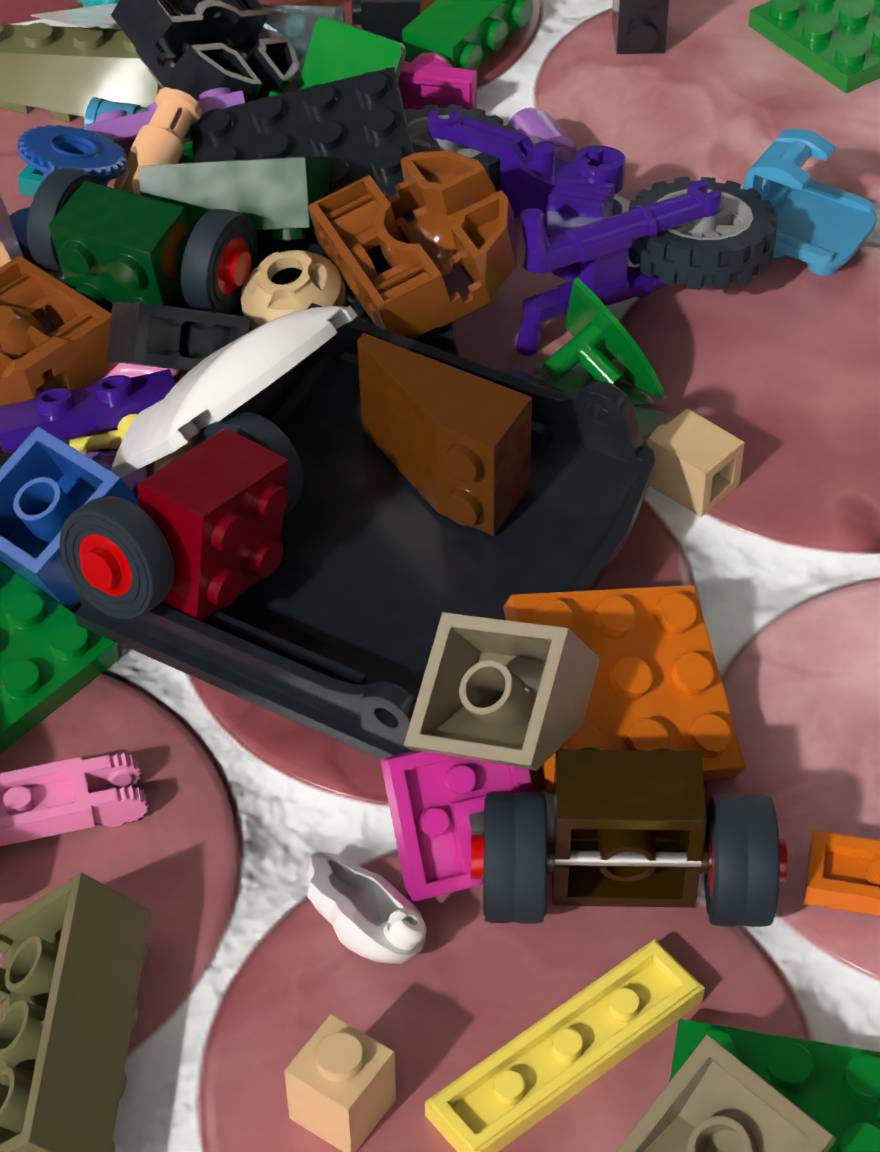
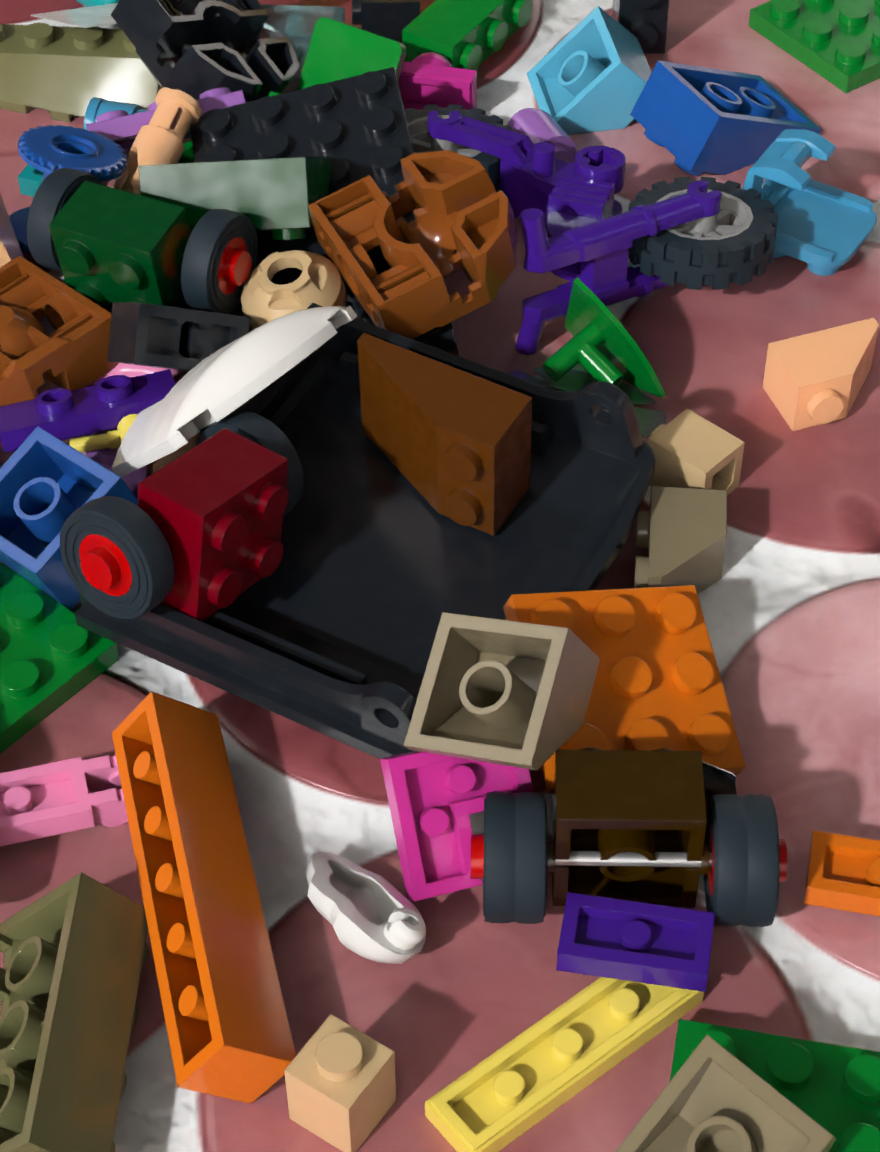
(201, 902): none -> orange brick
(591, 76): none -> medium azure slope
(635, 941): none -> dark purple plate
(682, 538): none -> dark tan slope
(714, 116): none -> blue slope
(718, 780): none -> black sticker
(819, 373): none -> light nougat slope

